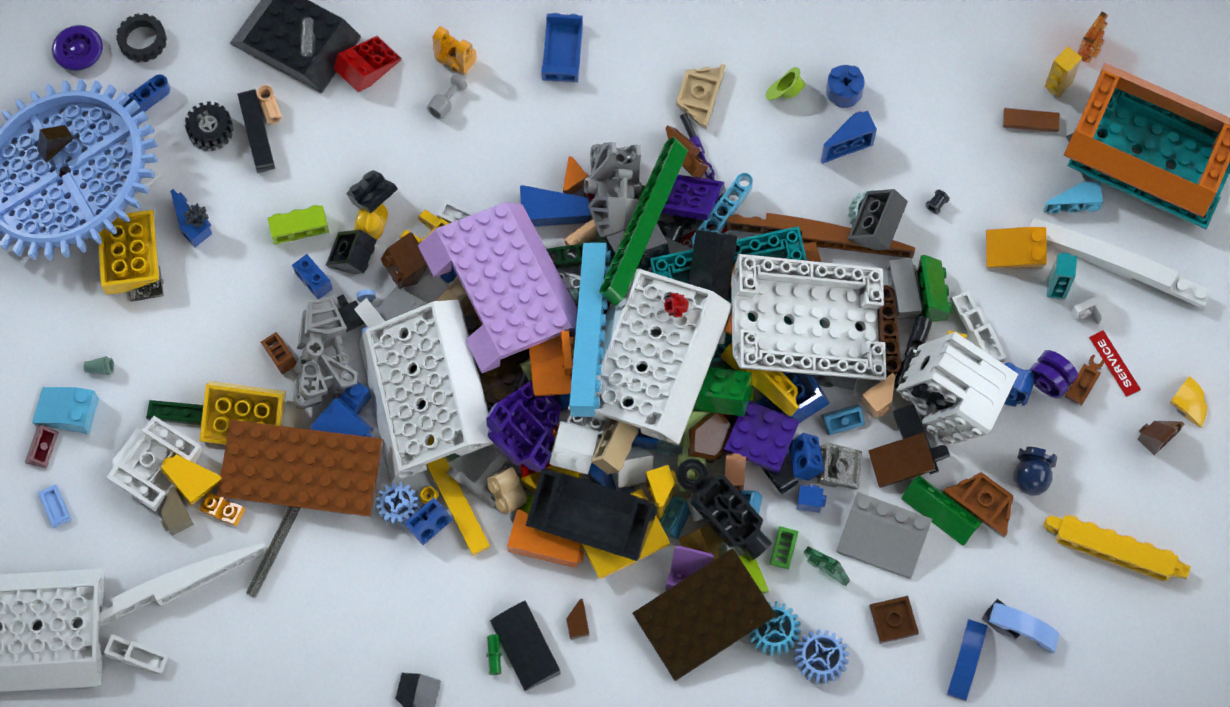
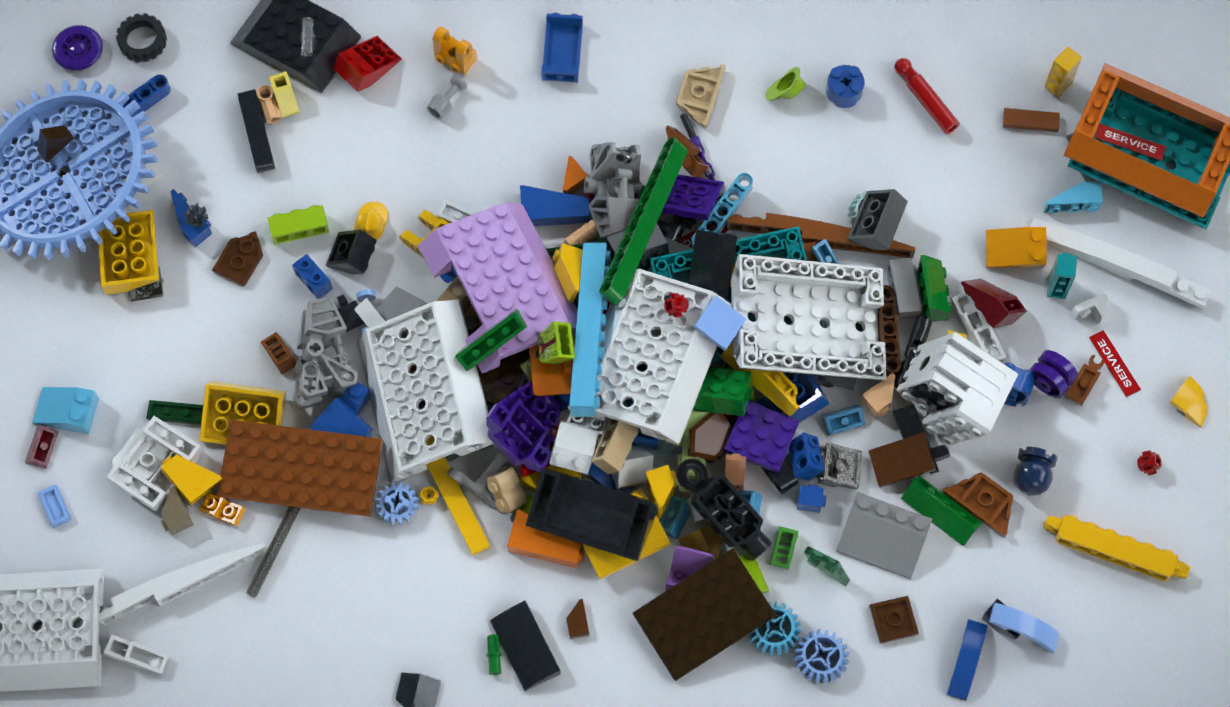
(99, 366): sand green cone -> none
(211, 117): black wheel -> none
(239, 259): none -> reddish brown tile
(284, 94): none -> light yellow slope
(371, 191): black plate -> none
(404, 261): reddish brown slope -> none
(428, 521): blue brick -> none
(491, 340): none -> green slope
(556, 344): none -> lime torso
(568, 269): none -> yellow slope
(719, 322): none -> light blue tile
(824, 252): none -> dark azure slope
(851, 137): blue slope -> none
(926, 96): none -> red piece
(937, 201): black bush -> none
(995, 303): none -> dark red slope
(1093, 39): clear orange plate -> none
(1130, 141): none -> red sticker
(1149, 462): none -> red gear
(1158, 434): reddish brown slope -> none

